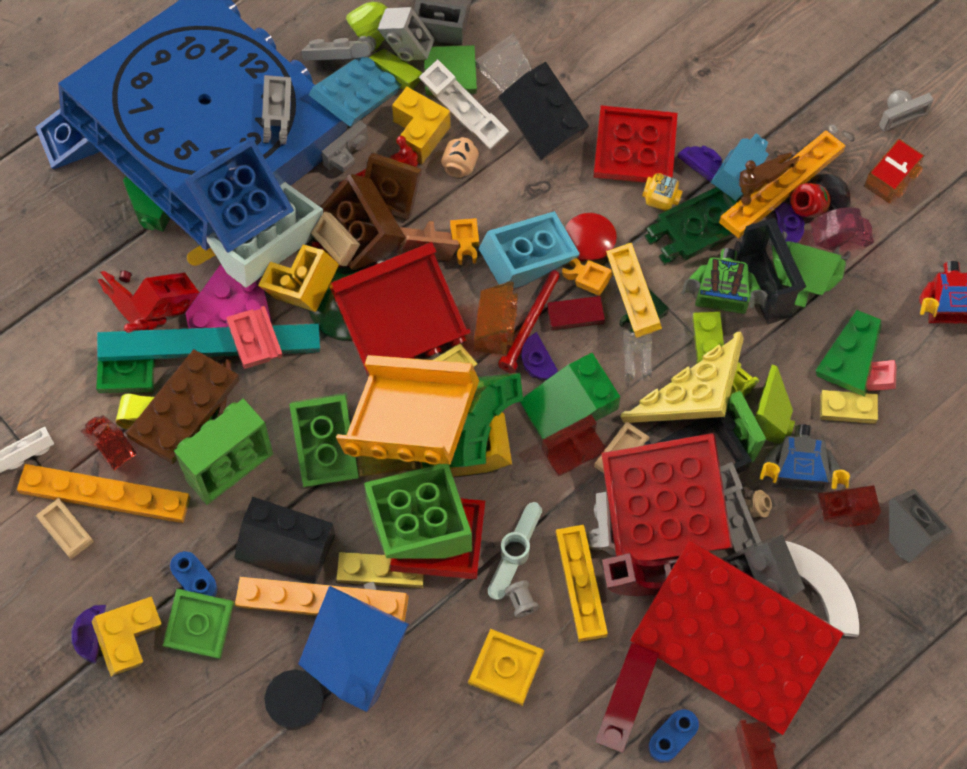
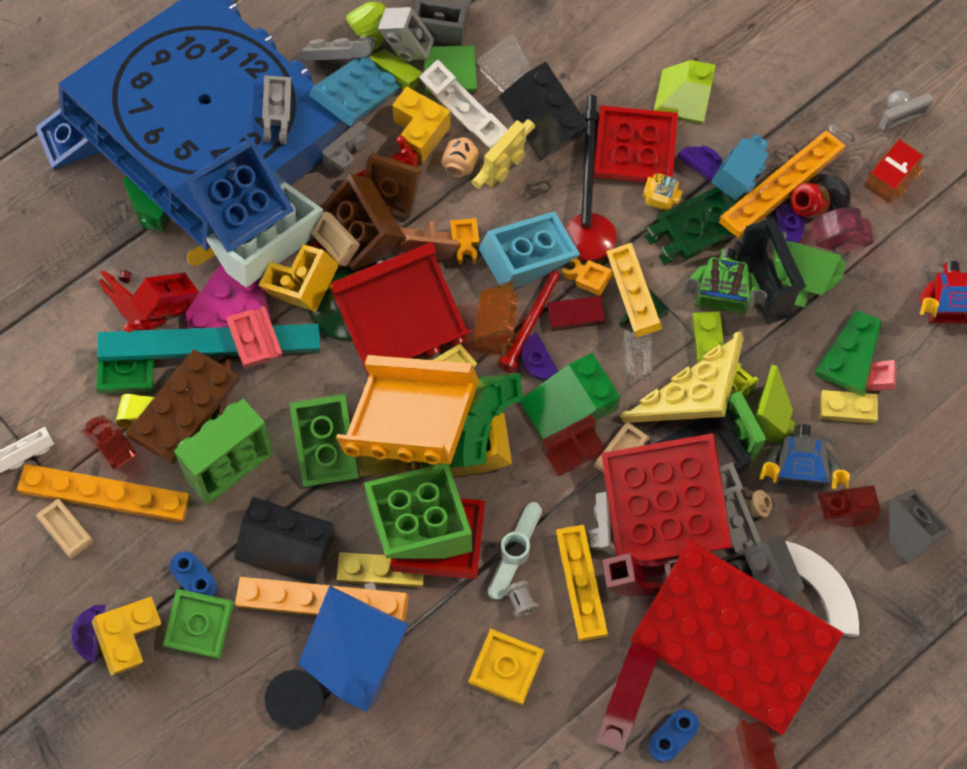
(503, 155): none -> light yellow plate
(592, 118): none -> black bar
(686, 90): none -> lime slope
(755, 176): reddish brown piece -> none

